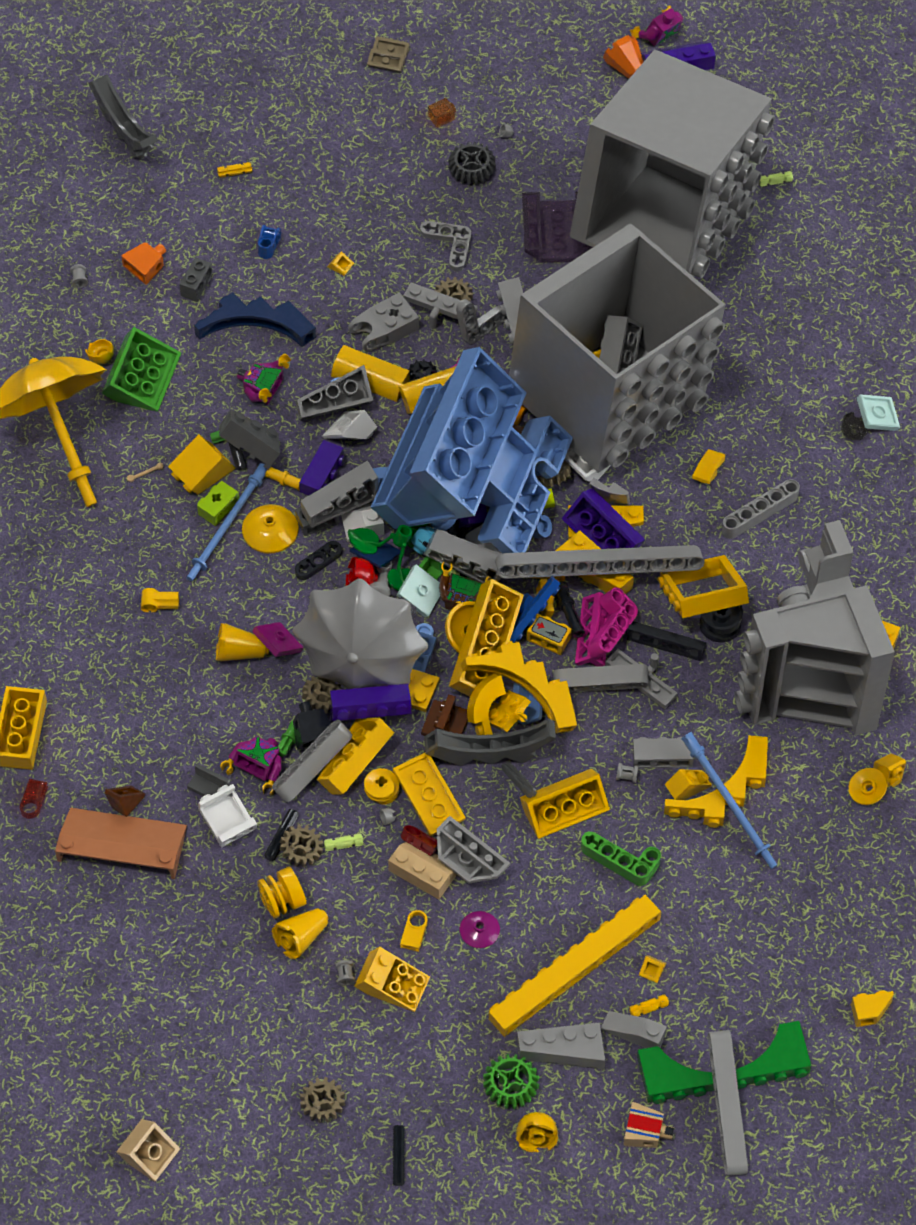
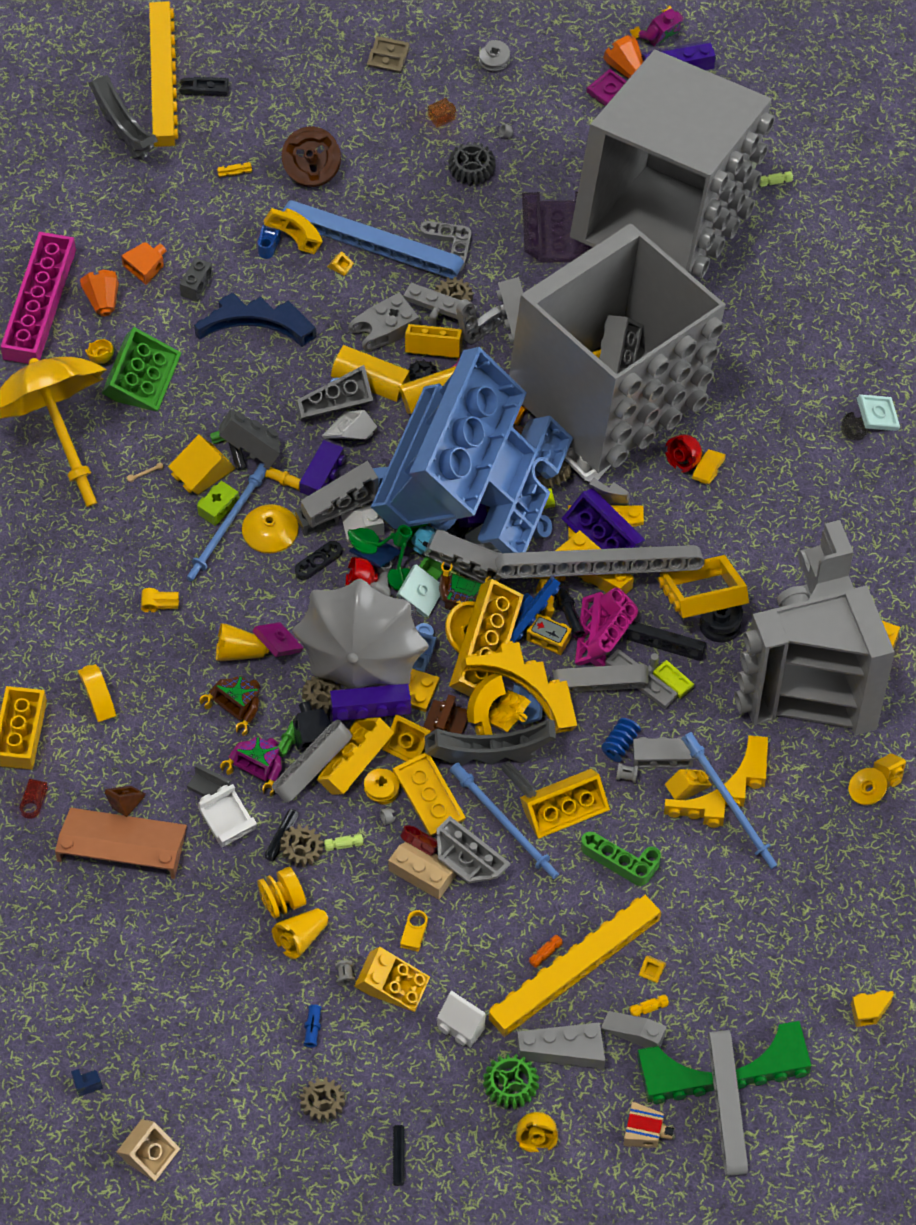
(38, 297): none -> dark pink brick
(78, 272): light grey bush -> none
(86, 1082): none -> dark blue panel
(97, 692): none -> yellow arch
(101, 291): none -> orange cone
(162, 73): none -> yellow brick
(204, 86): none -> black hinge
(237, 698): none -> reddish brown torso
(263, 379): torso -> none
(297, 227): none -> yellow arch
(308, 140): none -> reddish brown wheel
(313, 1014): none -> blue pin
(380, 241): none -> medium blue beam
(407, 740): none -> yellow slope
(433, 340): none -> yellow brick
(461, 1020): none -> white slope
(467, 781): none -> medium blue bar
(479, 937): magenta dish -> none
(494, 56): none -> light grey piece
(545, 951): none -> orange axle
(606, 87): none -> magenta plate
(619, 738): none -> blue piece
(673, 678): none -> neon yellow plate
(683, 448): none -> red cylinder
(763, 502): light grey beam -> none

